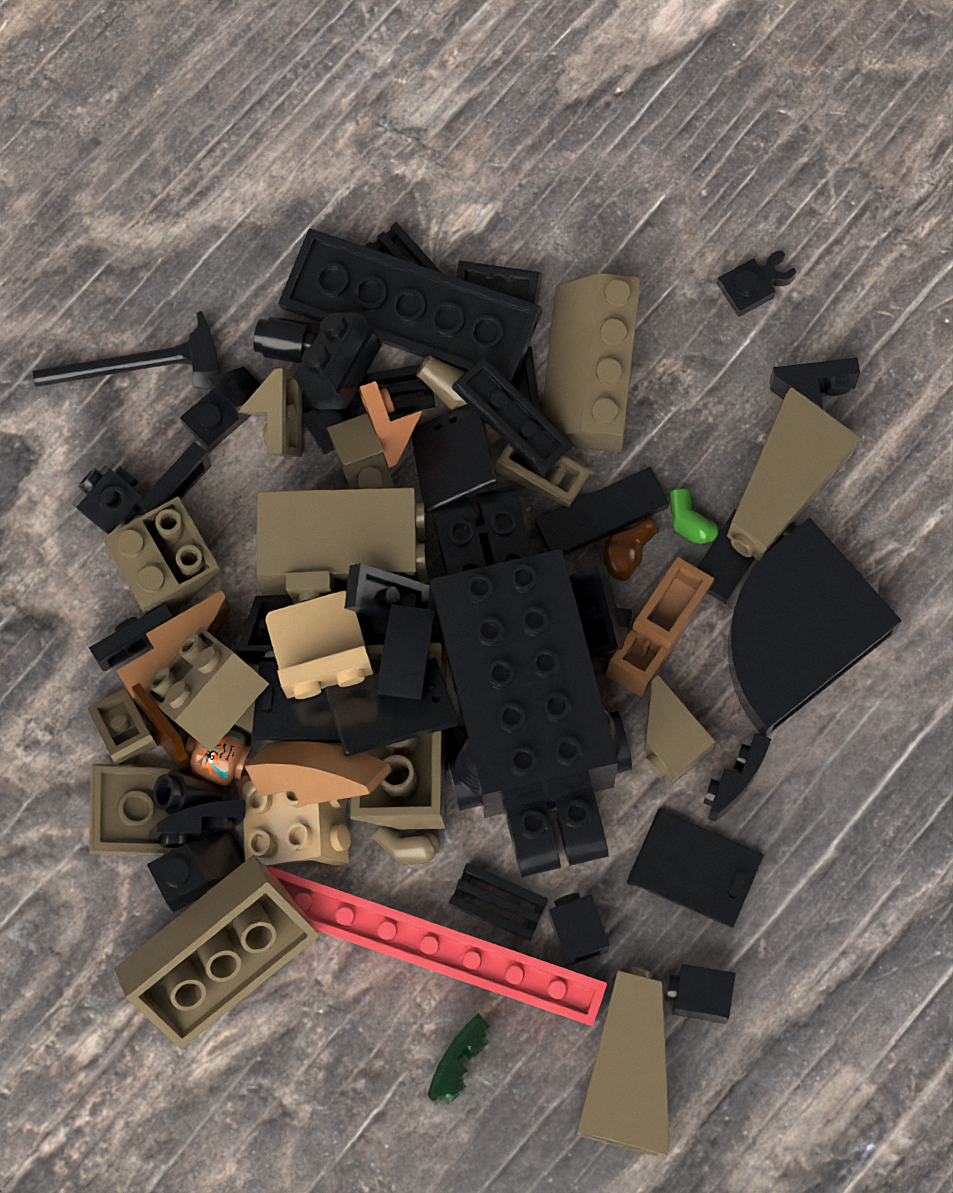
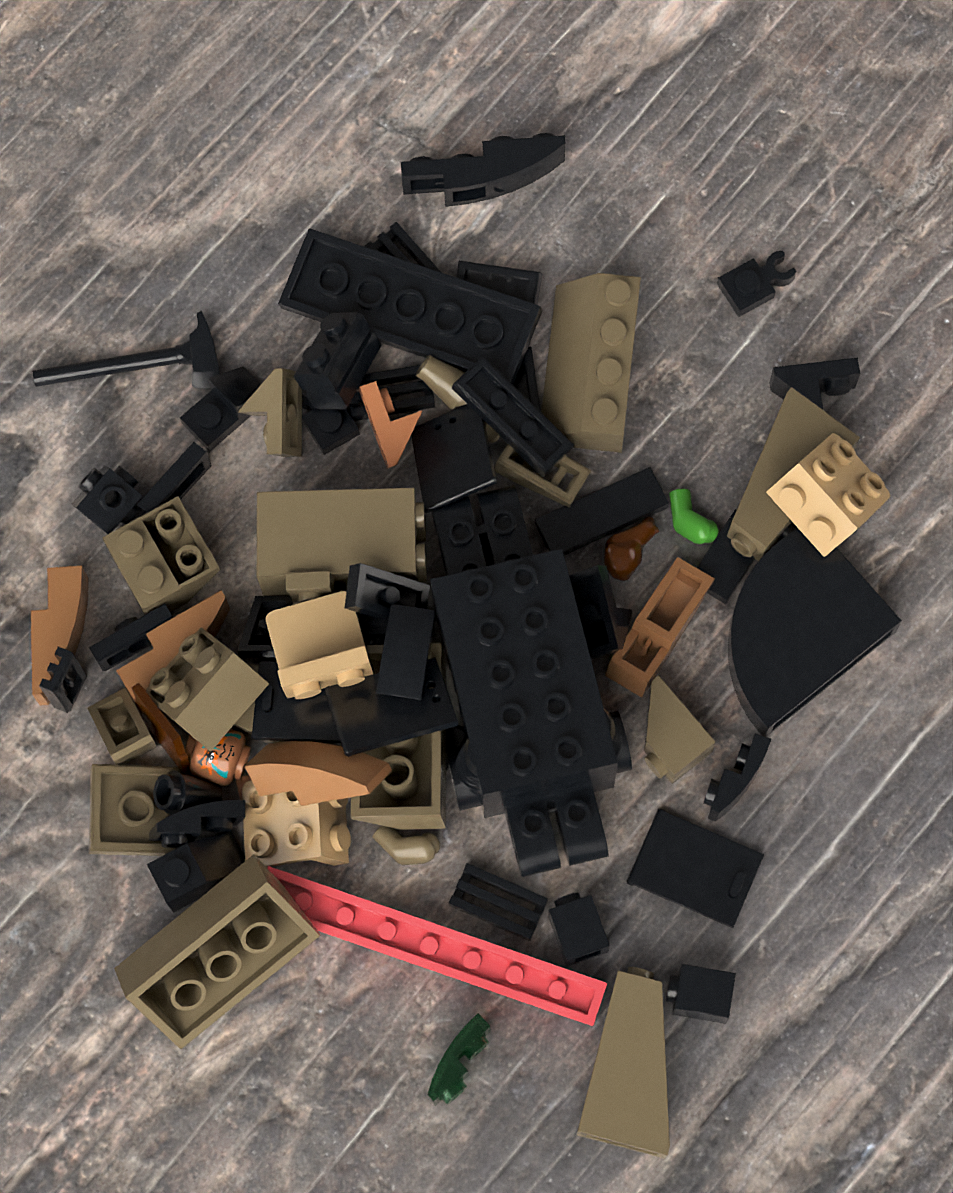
(59, 624): none -> medium nougat slope
(60, 685): none -> black tile
(283, 338): black brick -> none
(360, 454): dark tan slope -> none
(502, 169): none -> black slope
(829, 493): none -> tan bracket

